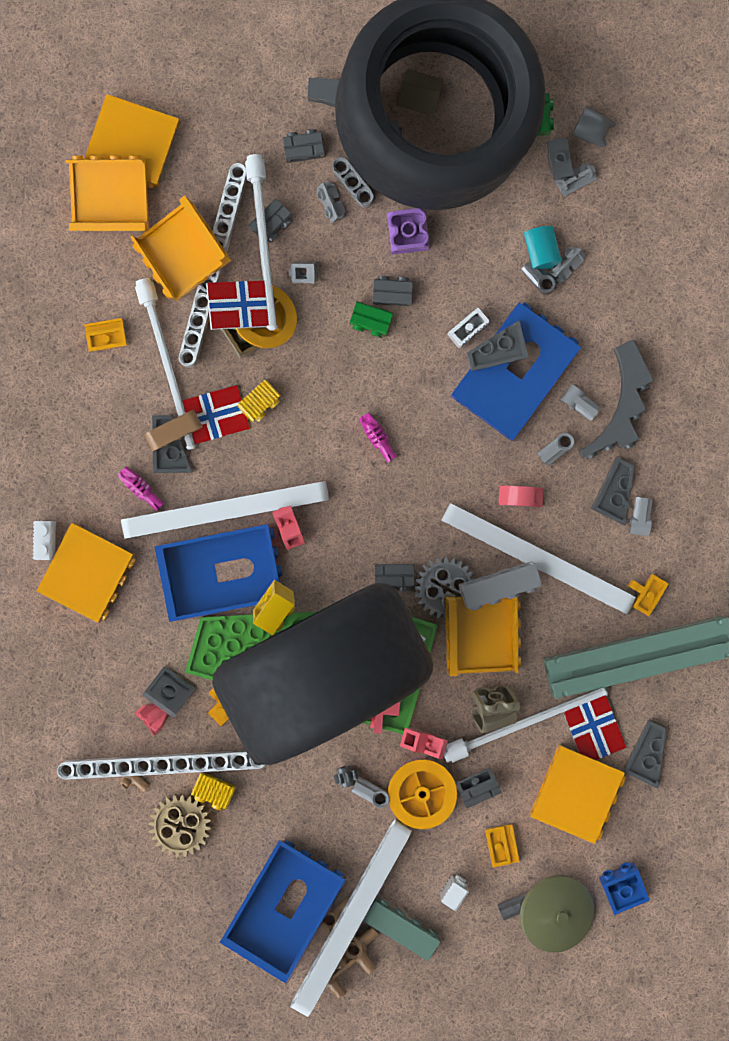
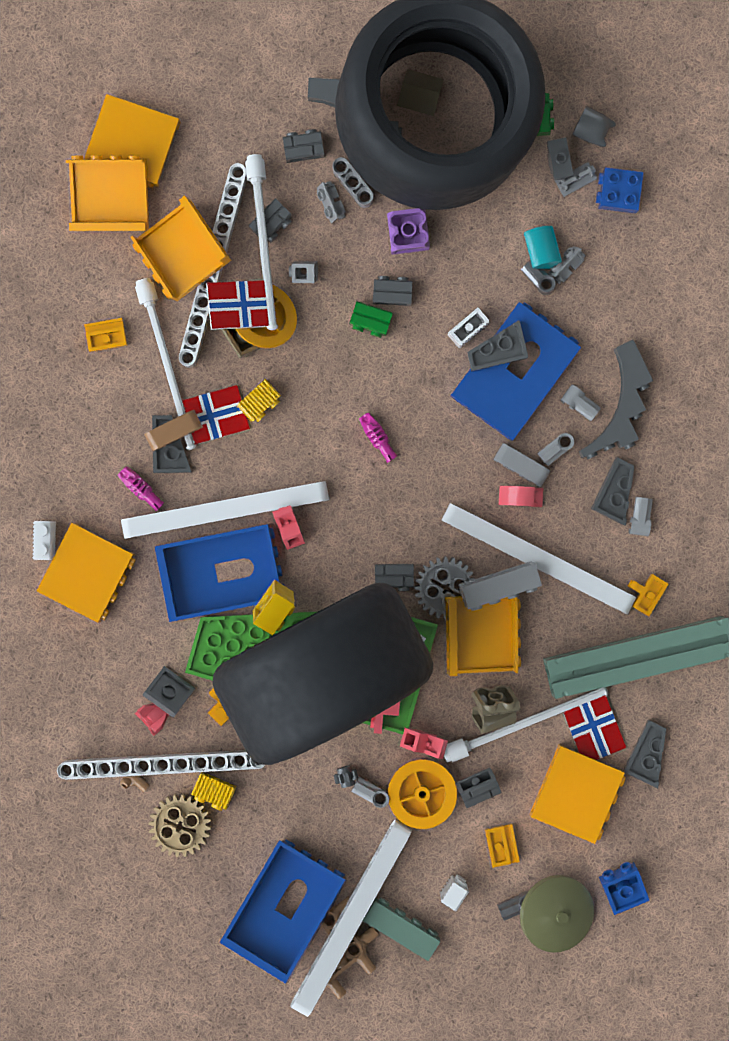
(522, 465): none -> light grey beam
(619, 190): none -> blue brick

